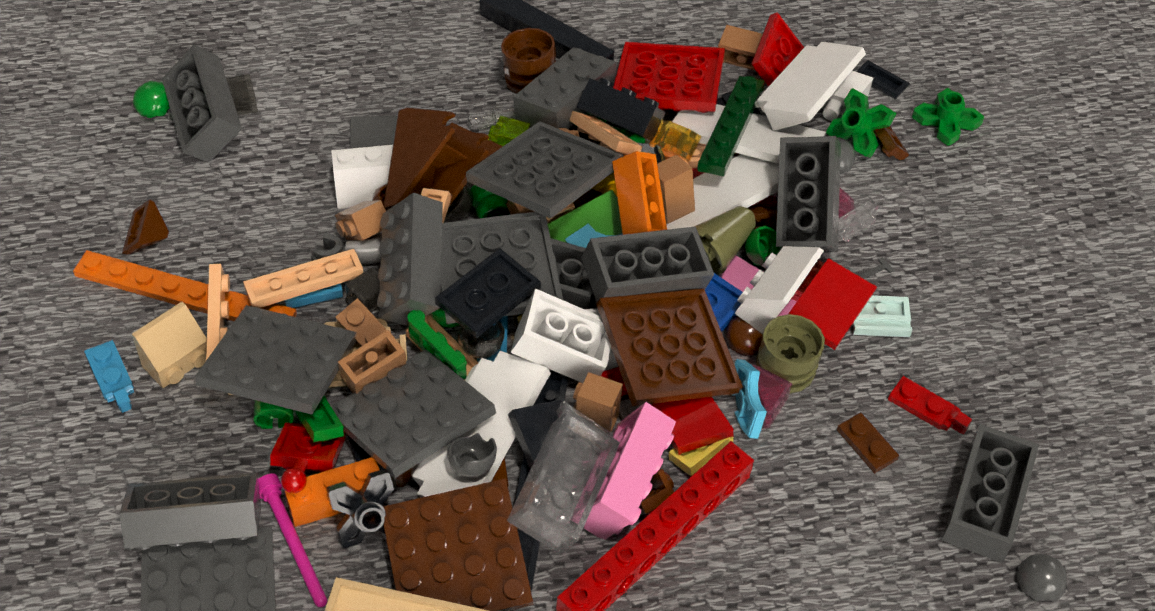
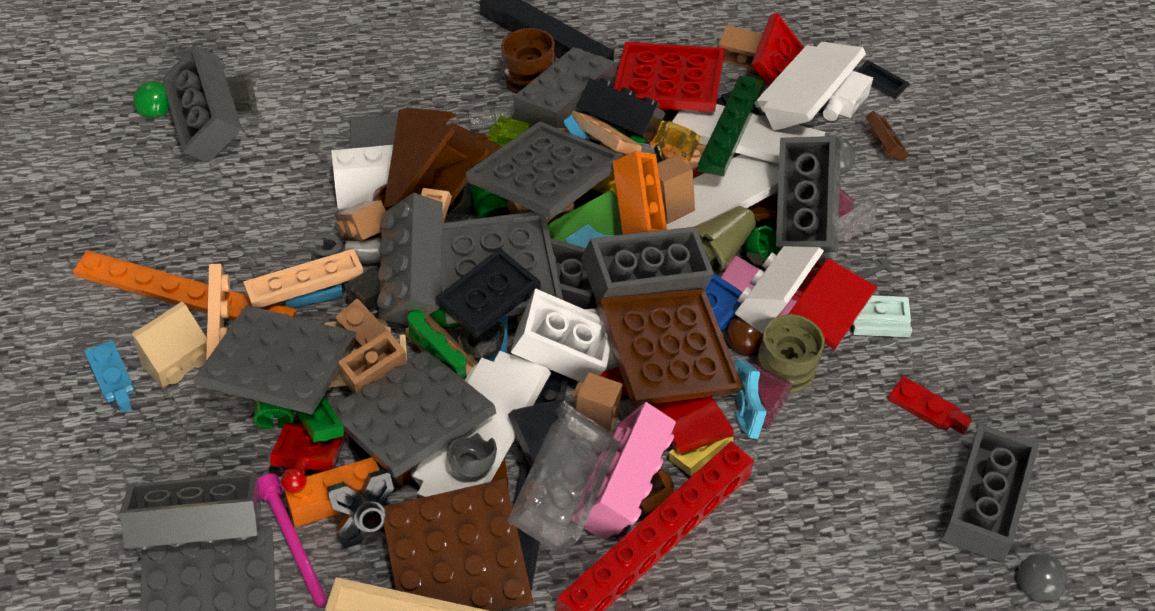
(145, 228): reddish brown slope -> none
(575, 128): none -> dark azure tile
(860, 121): green plant -> none
(867, 442): reddish brown plate -> none
(948, 115): green plant -> none

